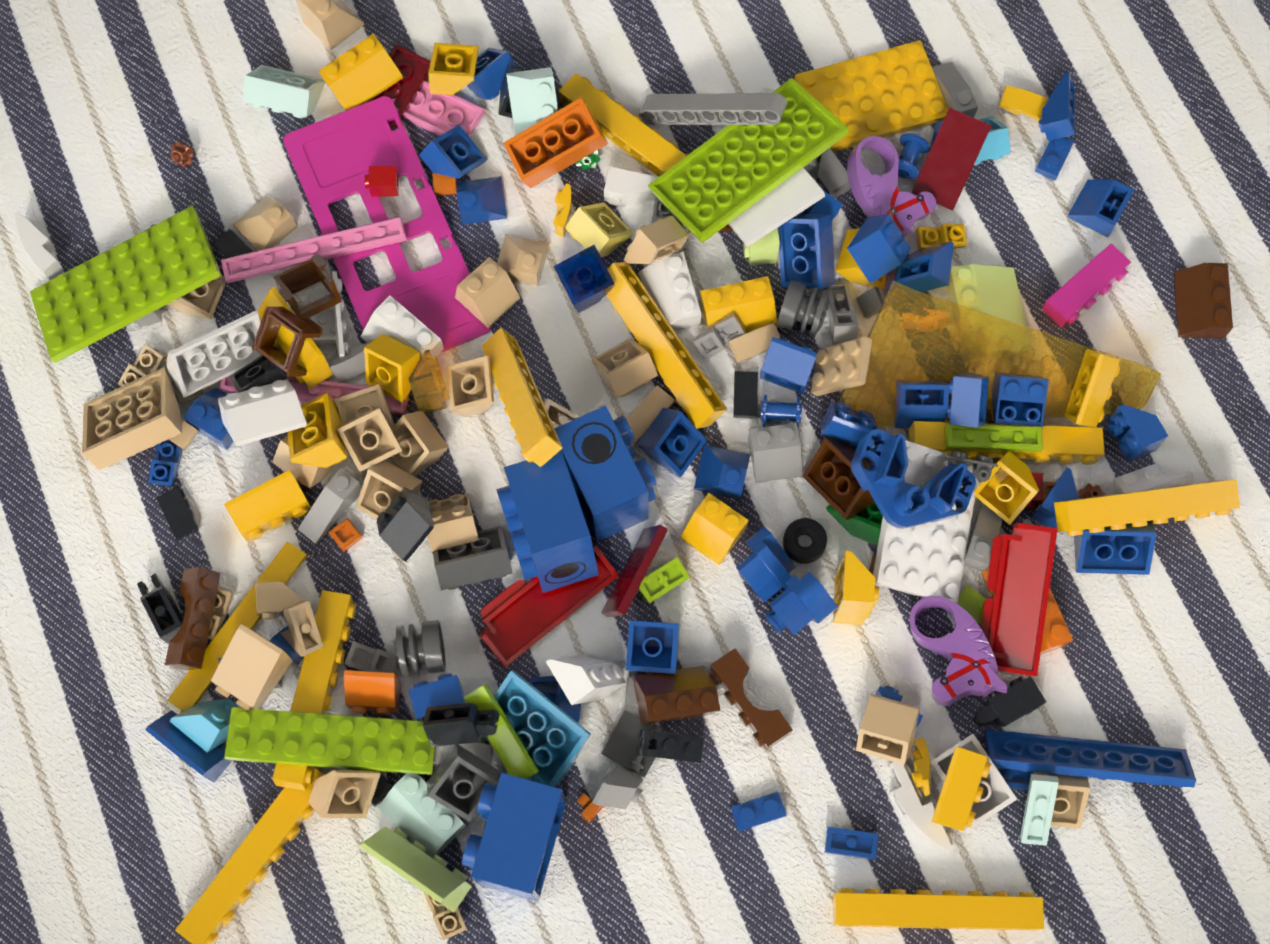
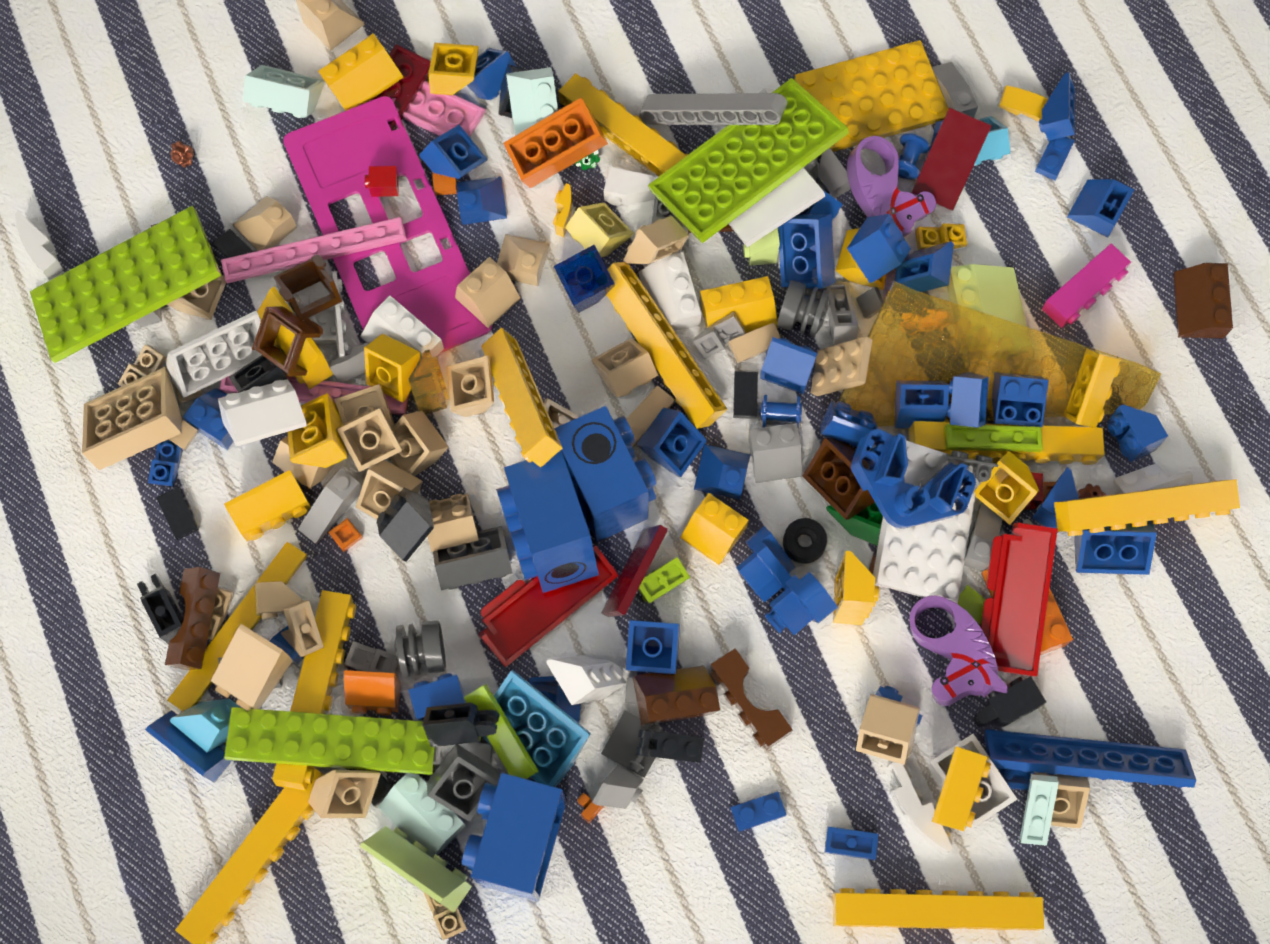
(922, 774): yellow slope -> none

